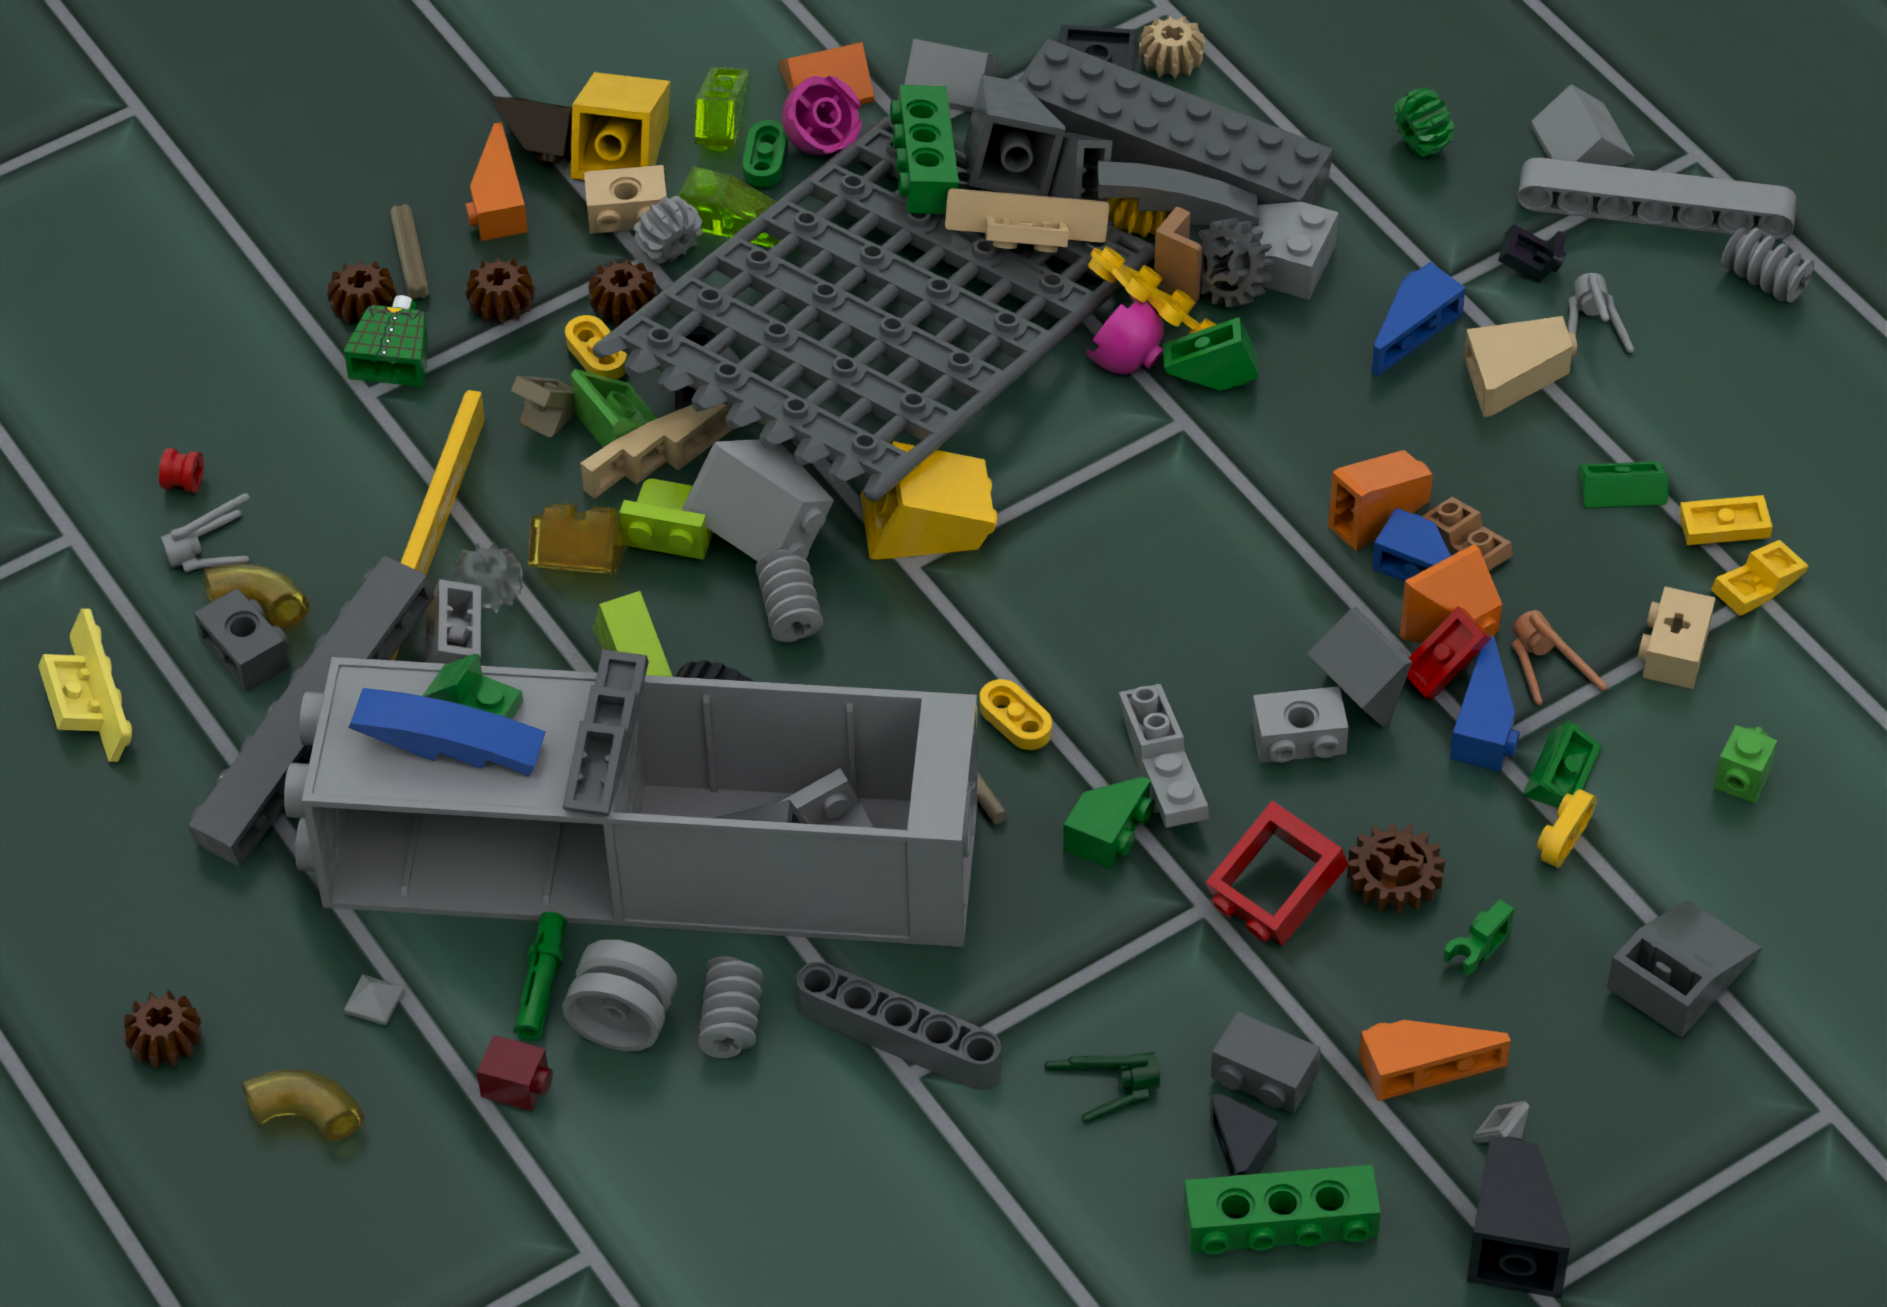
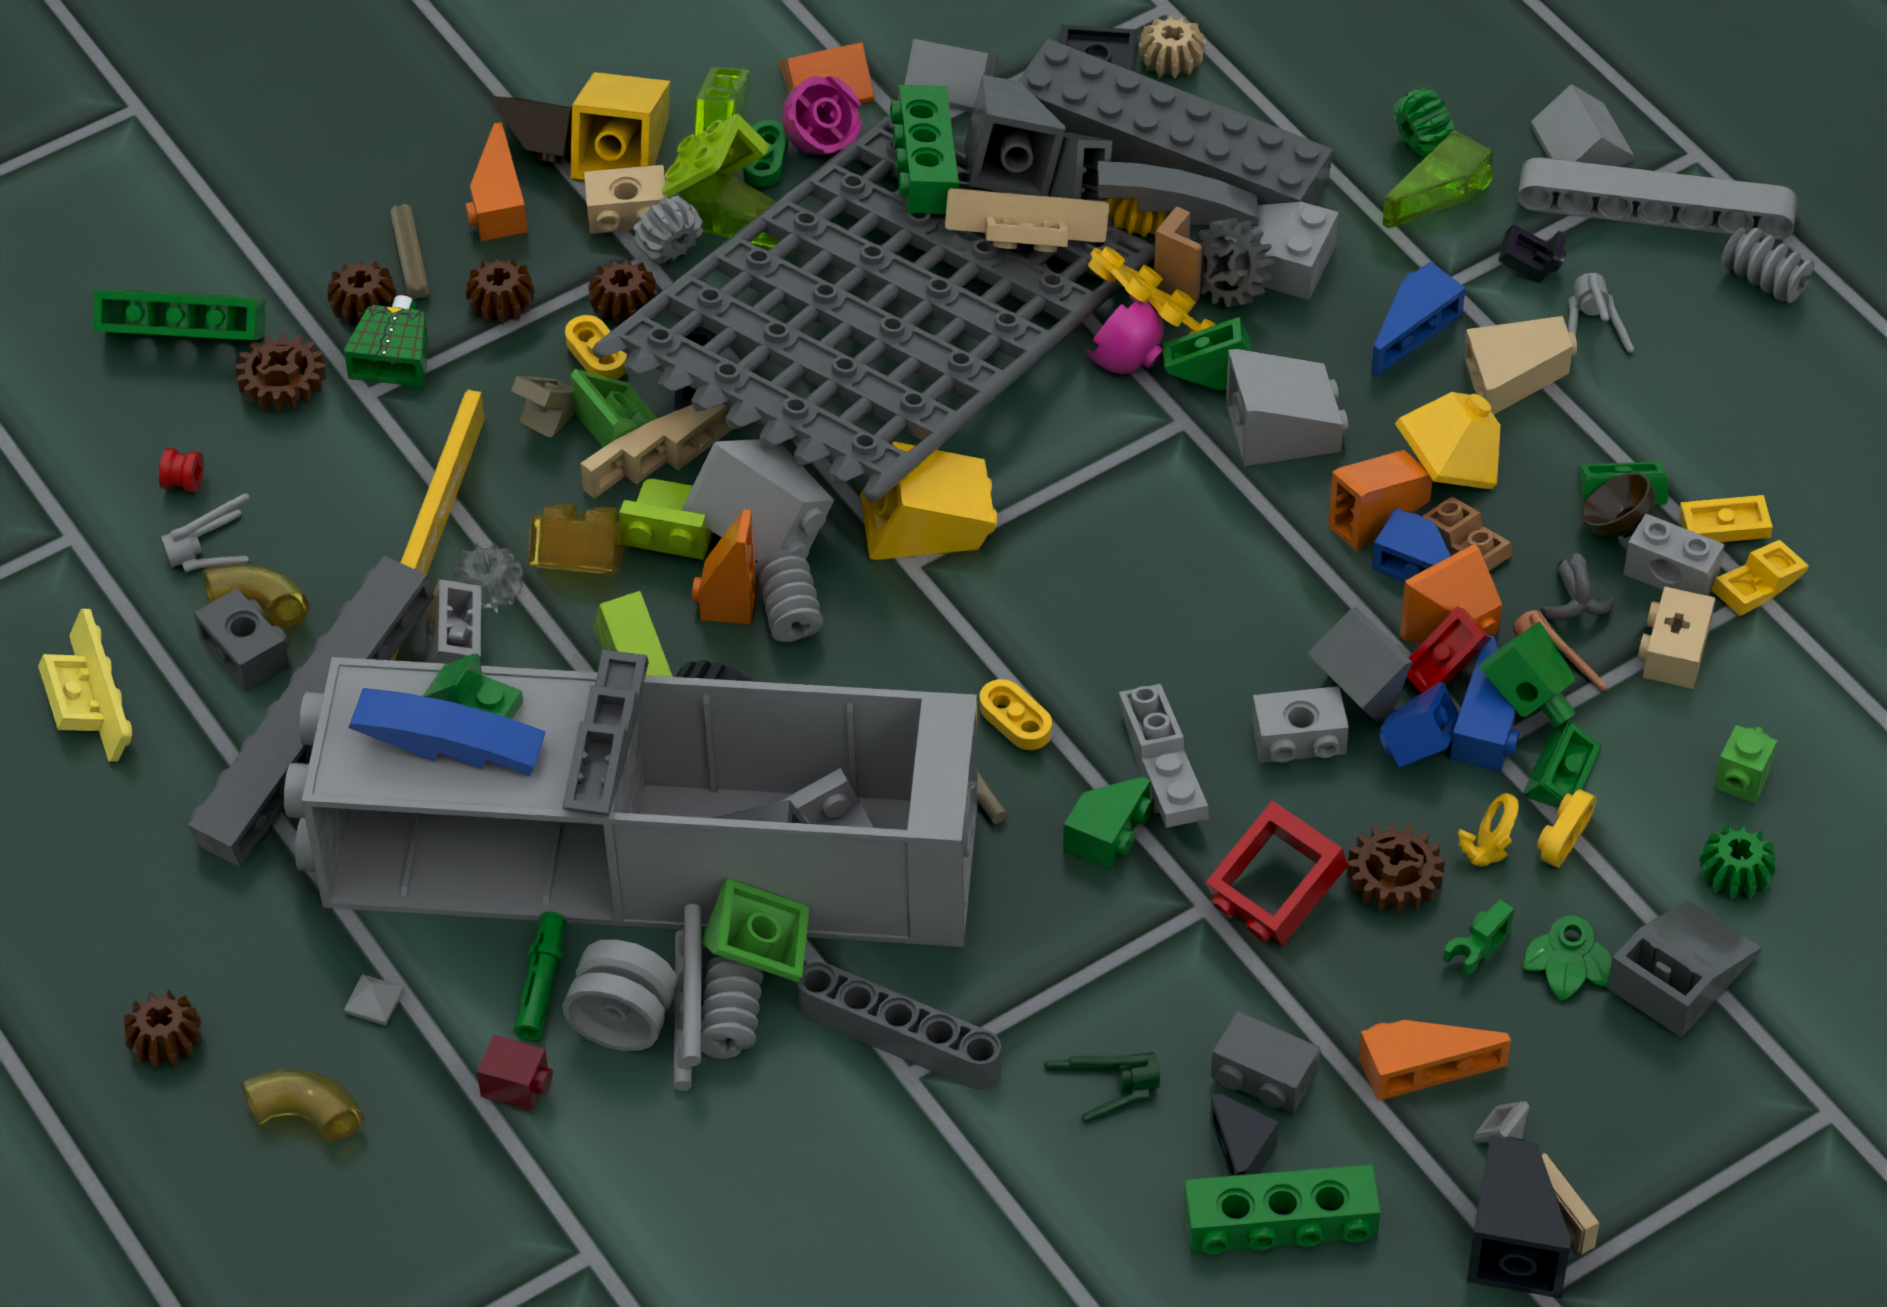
(179, 314): none -> green brick
(280, 372): none -> reddish brown gear
(688, 997): none -> light grey bar
(721, 148): none -> lime bracket
(729, 576): none -> orange slope
(758, 929): none -> bright green slope
(1282, 408): none -> light grey slope
(1420, 726): none -> blue slope
(1440, 181): none -> clear neon green slope
(1455, 439): none -> yellow slope
(1491, 844): none -> yellow piece
(1532, 675): none -> green torso
(1568, 962): none -> green plate
(1577, 583): none -> dark grey piece
(1578, 1218): none -> tan tile
(1619, 505): none -> dark brown piece
(1672, 557): none -> light grey brick
(1738, 862): none -> green gear

